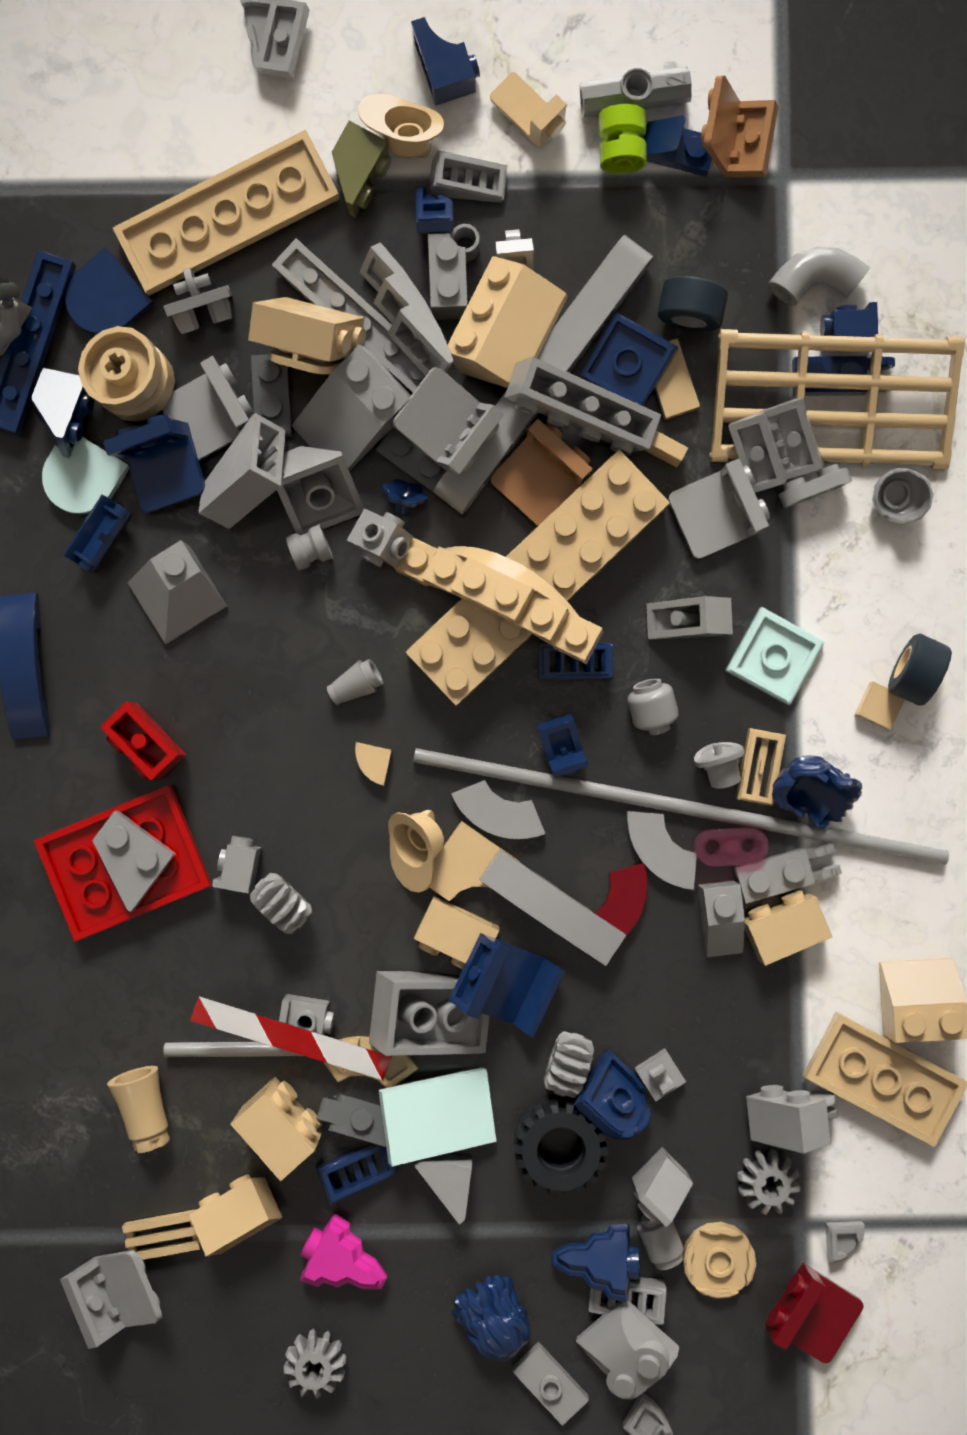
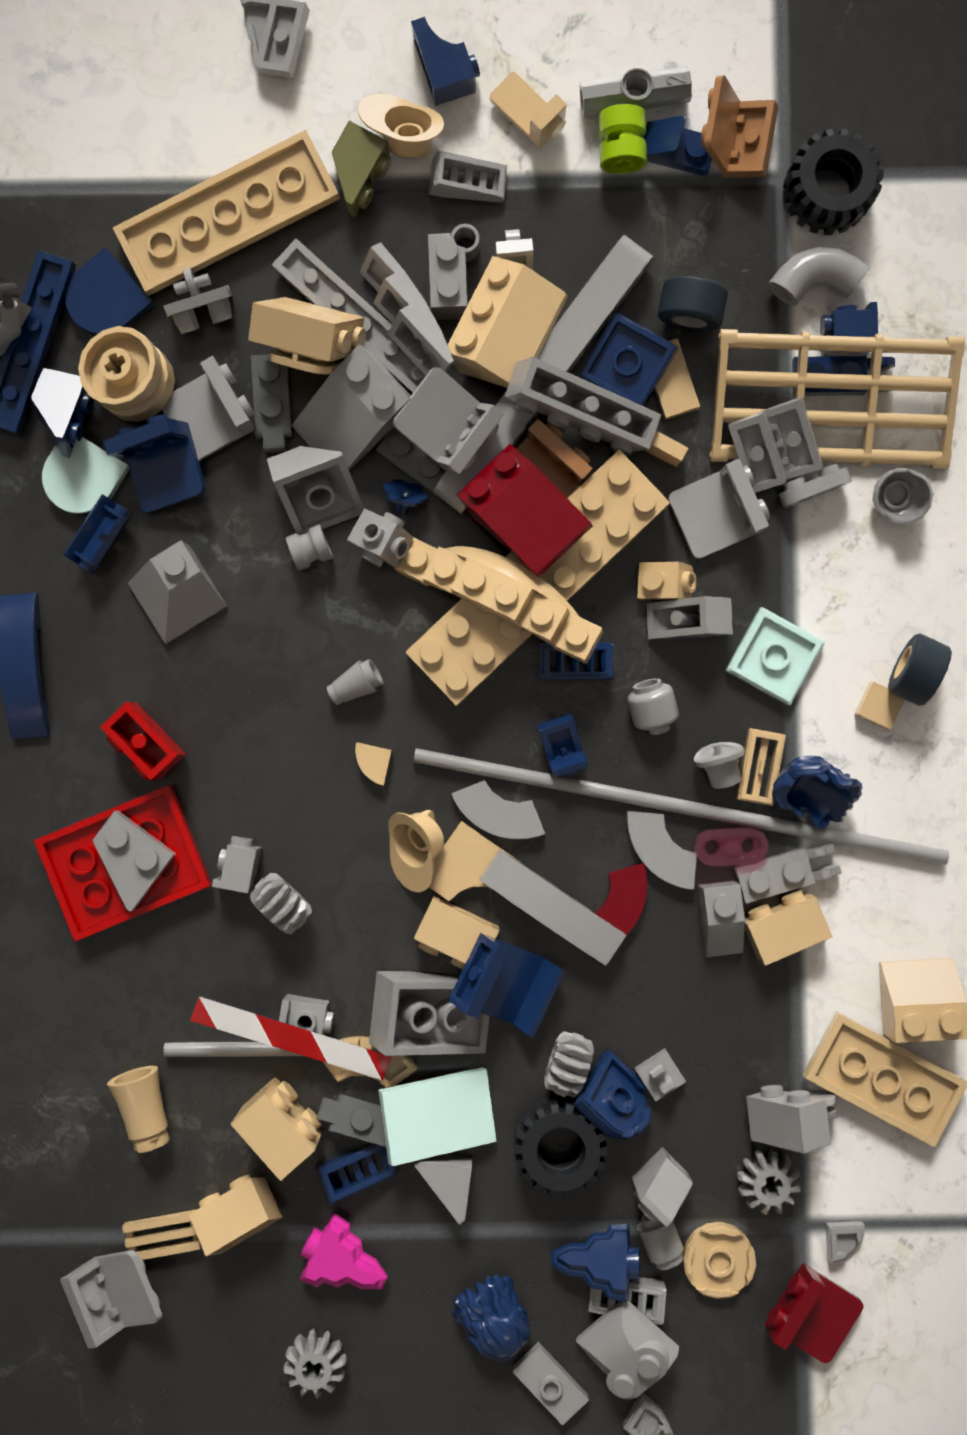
(245, 473): light grey slope -> none
(432, 212): dark blue tile -> none
(524, 510): none -> dark red slope
(665, 581): none -> tan bracket
(851, 160): none -> black tyre

